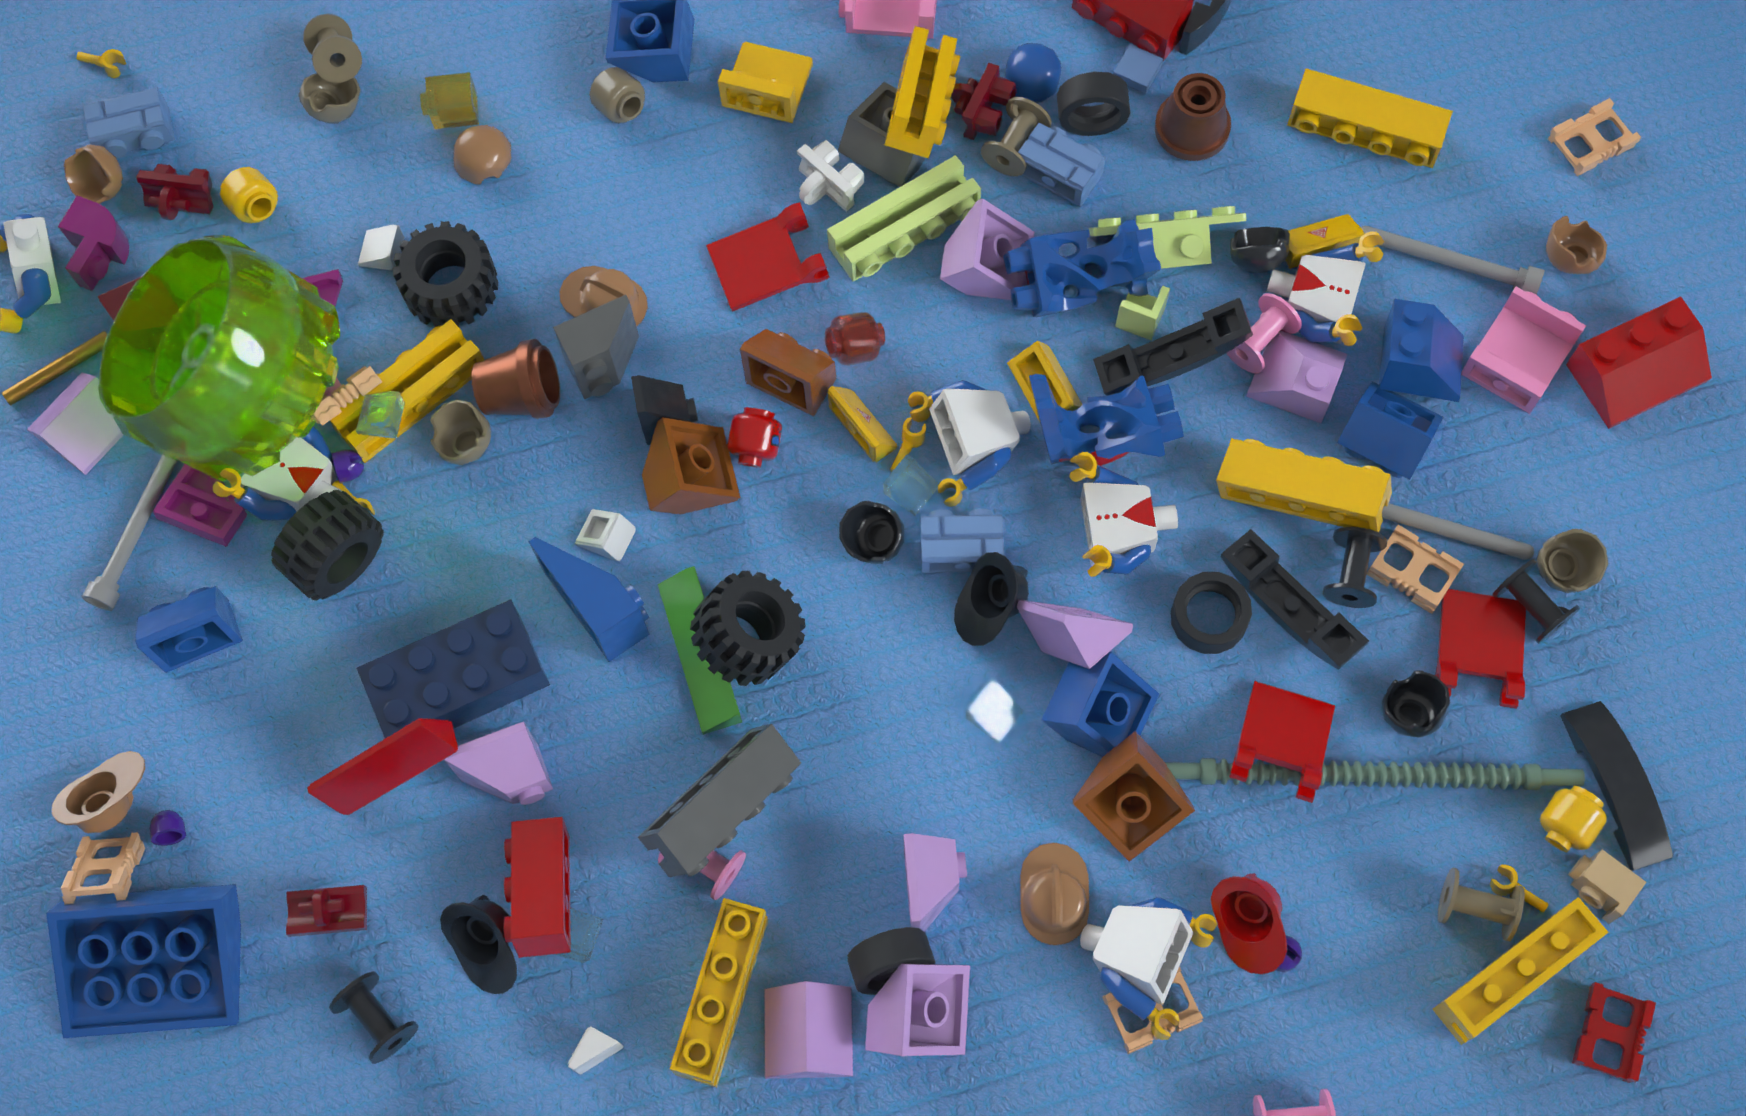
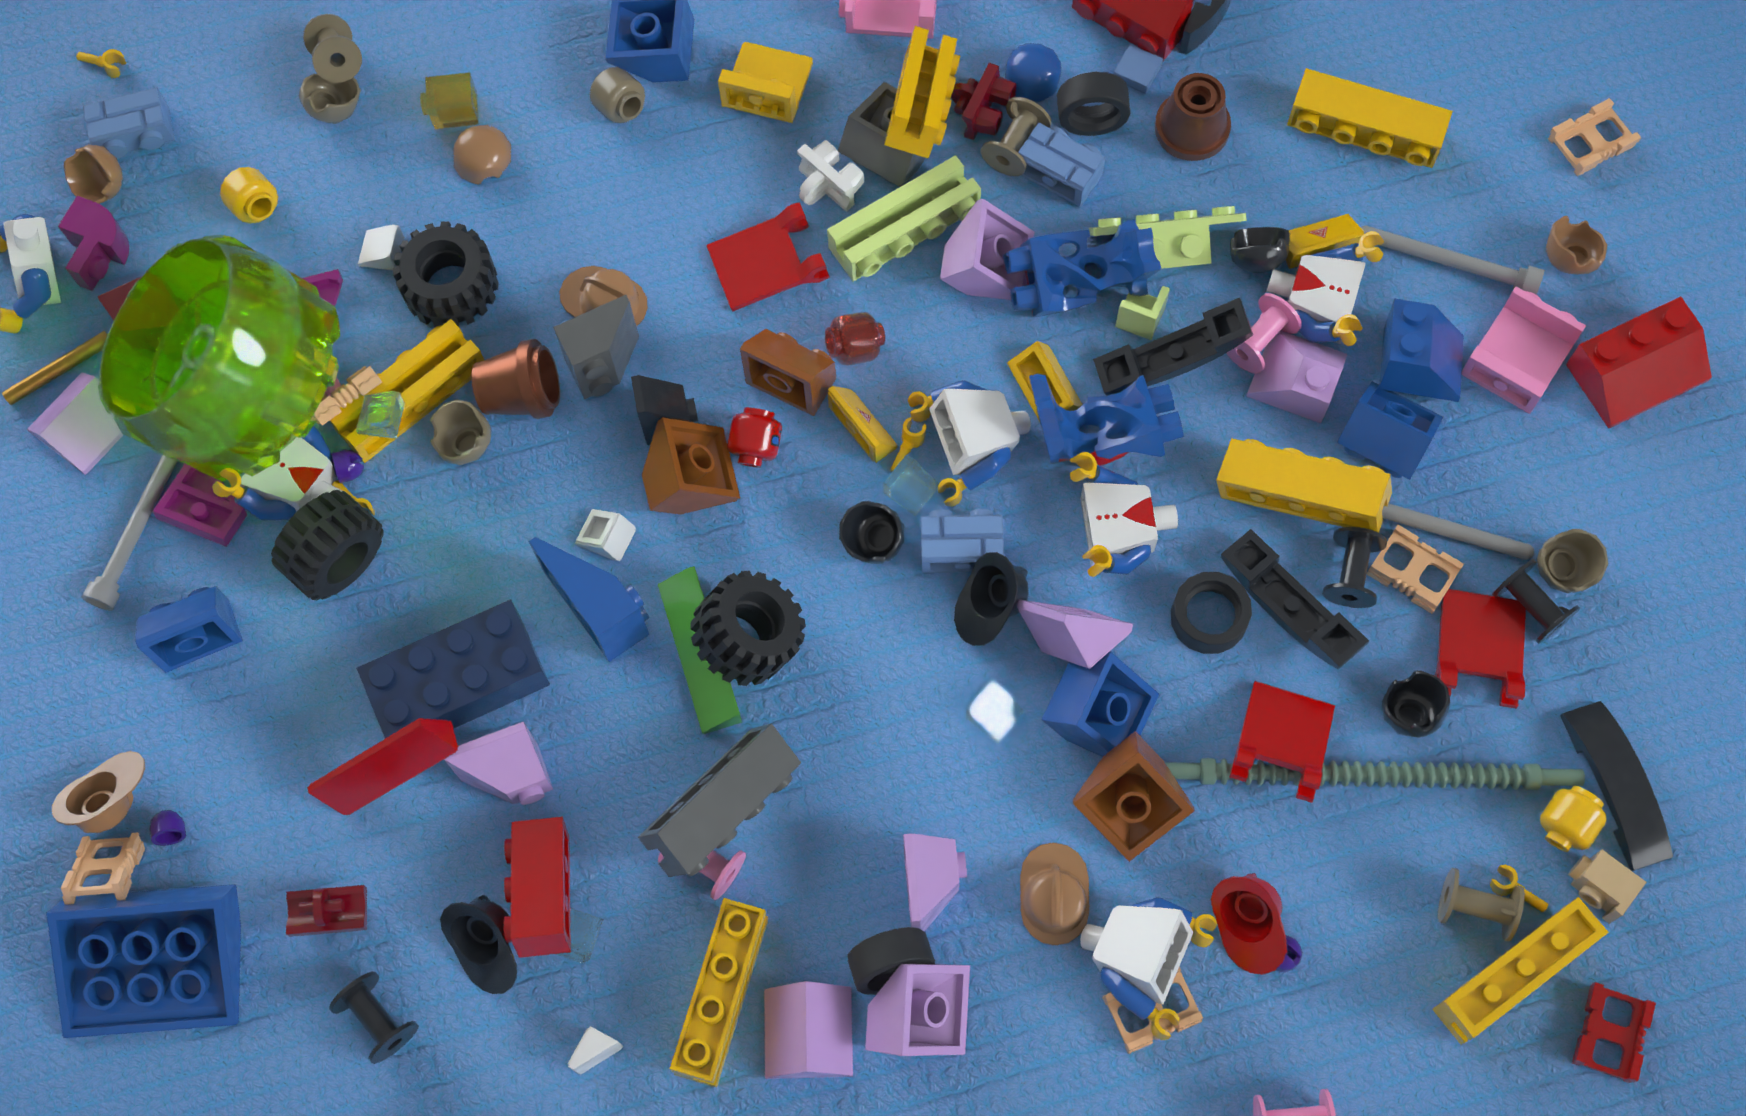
(176, 192): dark red hips -> none

